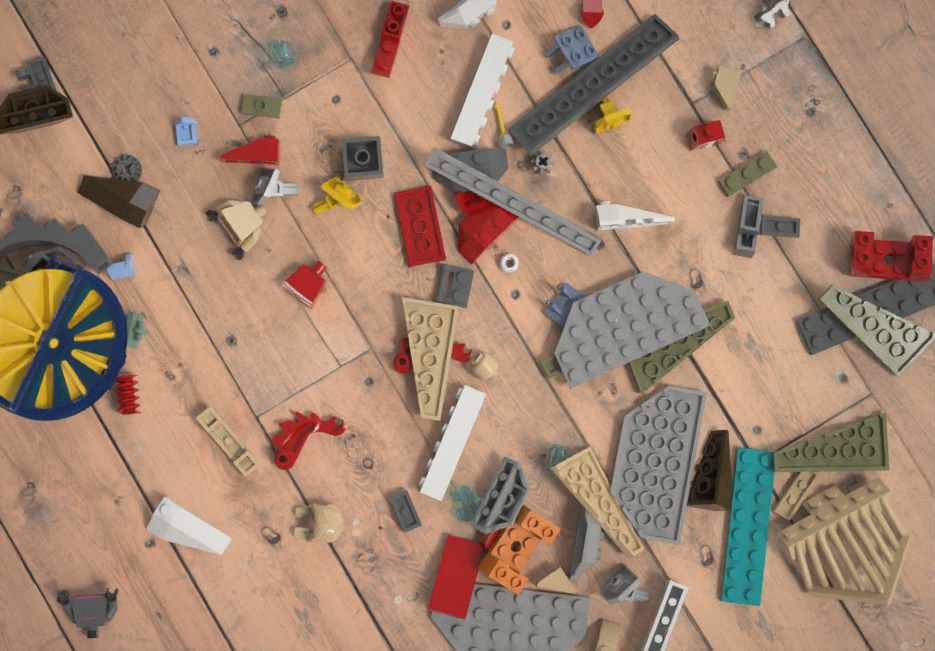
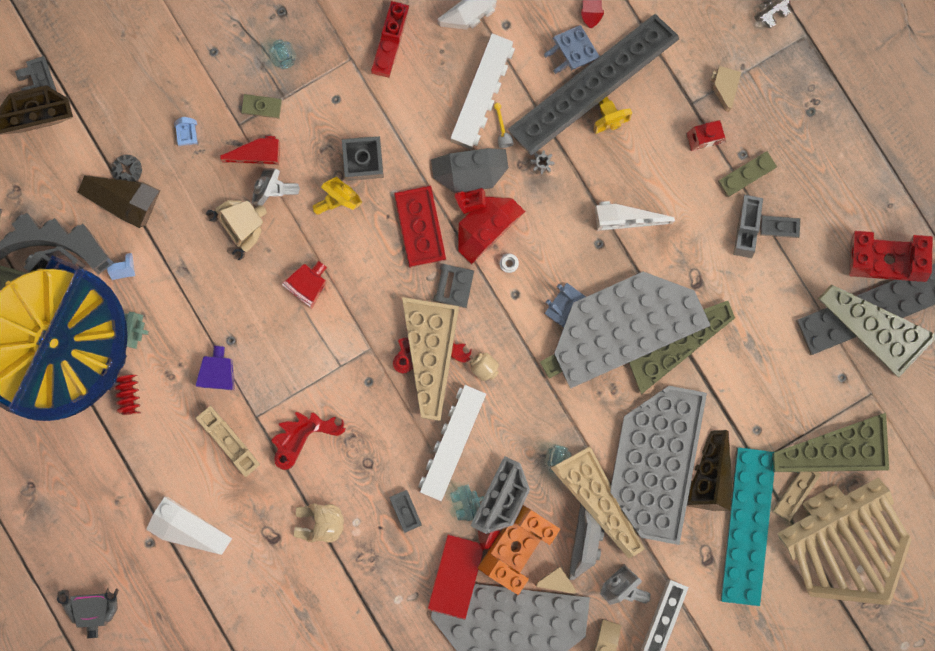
(216, 371): none -> dark purple torso
(512, 201): light grey plate -> none

